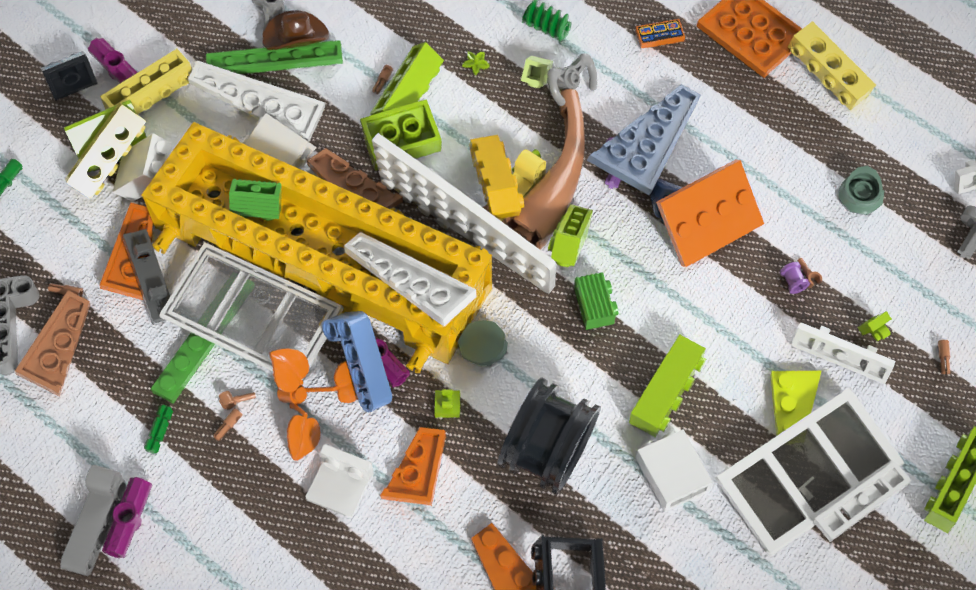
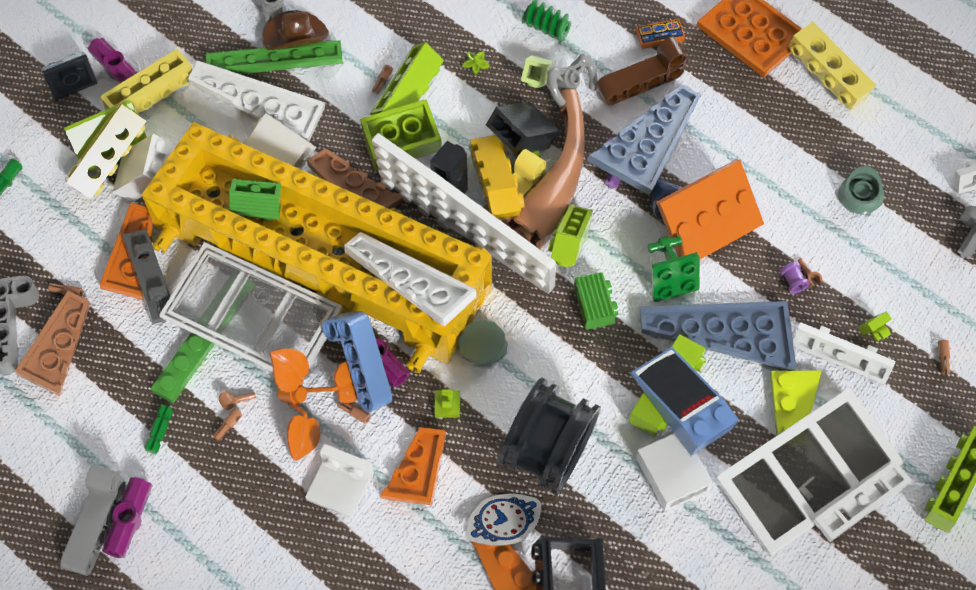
(356, 412): none -> nougat pin
(451, 165): none -> black brick
(503, 519): none -> sticker
(522, 127): none -> black brick
(644, 75): none -> reddish brown beam
(676, 274): none -> green plate
(685, 400): none -> slope
(740, 330): none -> sand blue wing

